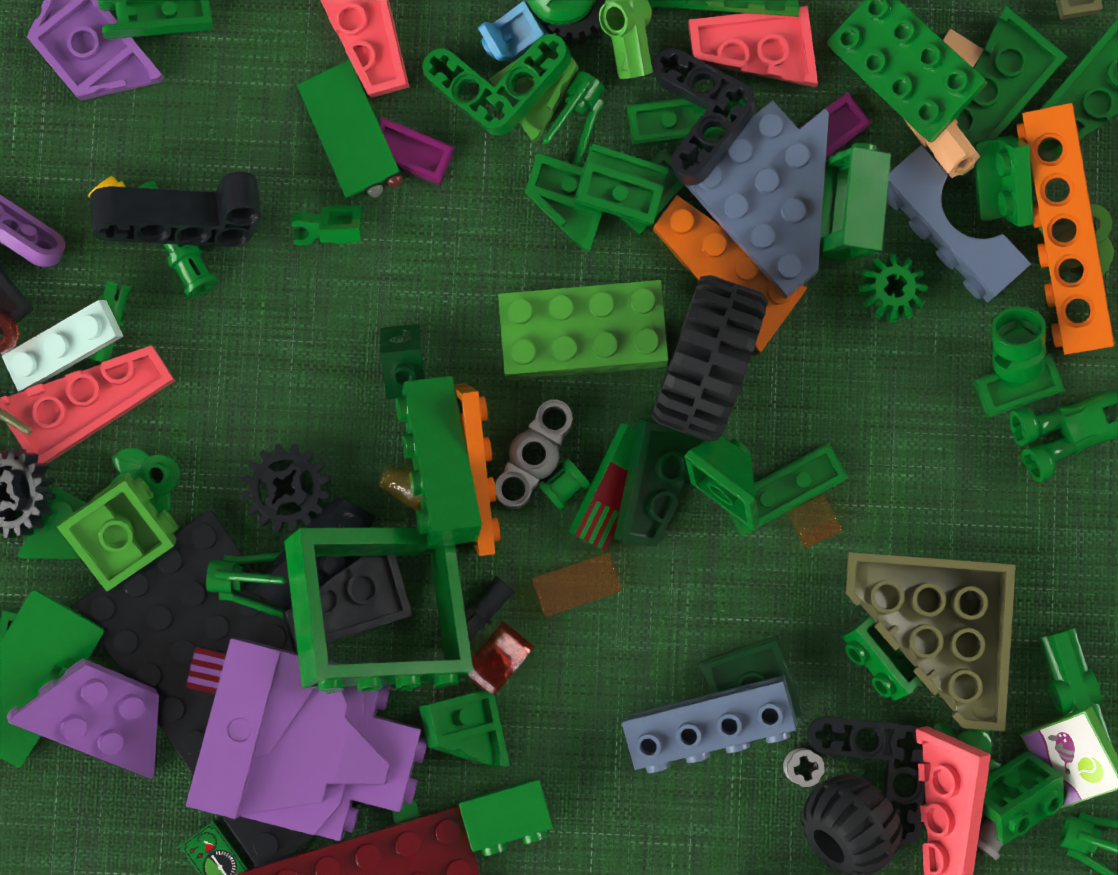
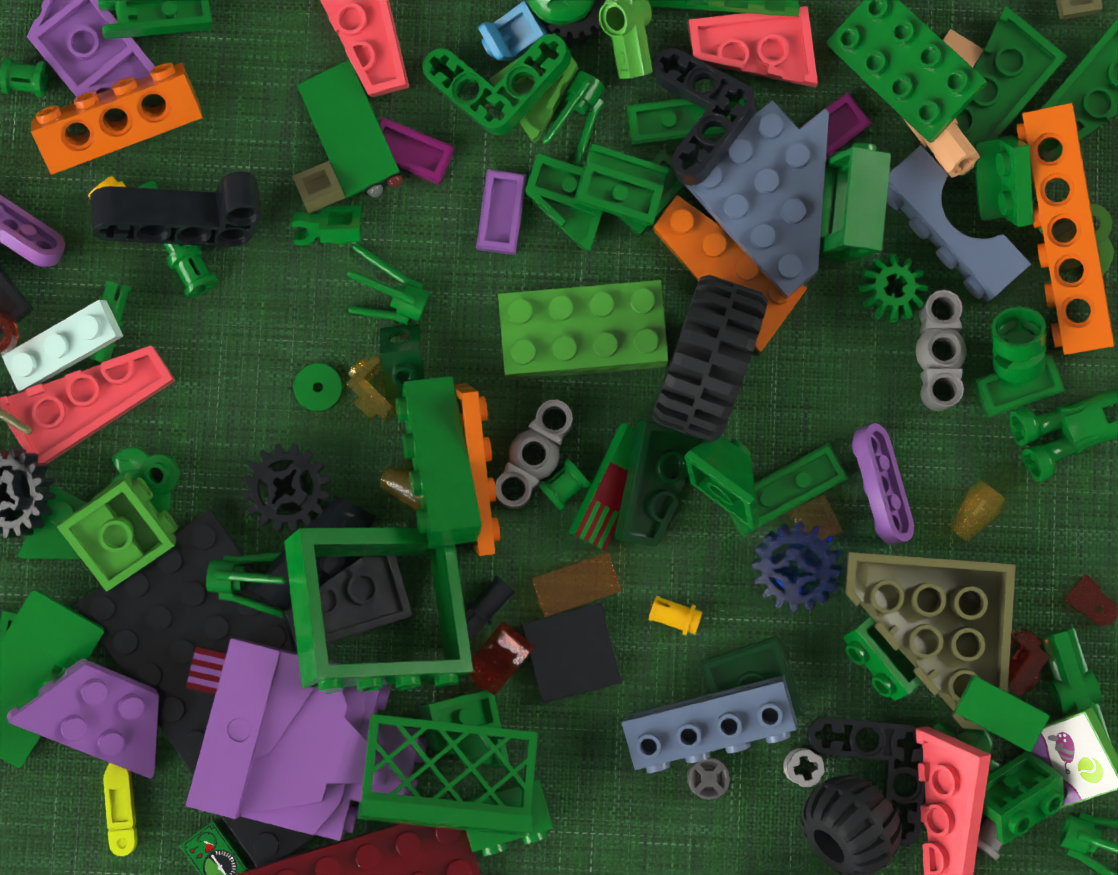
(24, 77): none -> green bush
(65, 150): none -> orange brick
(120, 810): none -> neon yellow piece
(318, 187): none -> olive plate
(327, 397): none -> green wheel
(369, 399): none -> clear yellow bracket
(408, 300): none -> green plant
(442, 812): none -> green fence
(501, 212): none -> medium lavender tile
(572, 653): none -> black tile
(675, 615): none -> yellow pin
(712, 783): none -> flat silver wheel
(779, 568): none -> clear blue gear
(883, 484): none -> medium lavender plate
(947, 332): none -> light grey piece
(977, 510): none -> clear yellow cone
(1001, 713): none -> green tile
(1026, 662): none -> clear red bracket
(1086, 597): none -> clear red piece

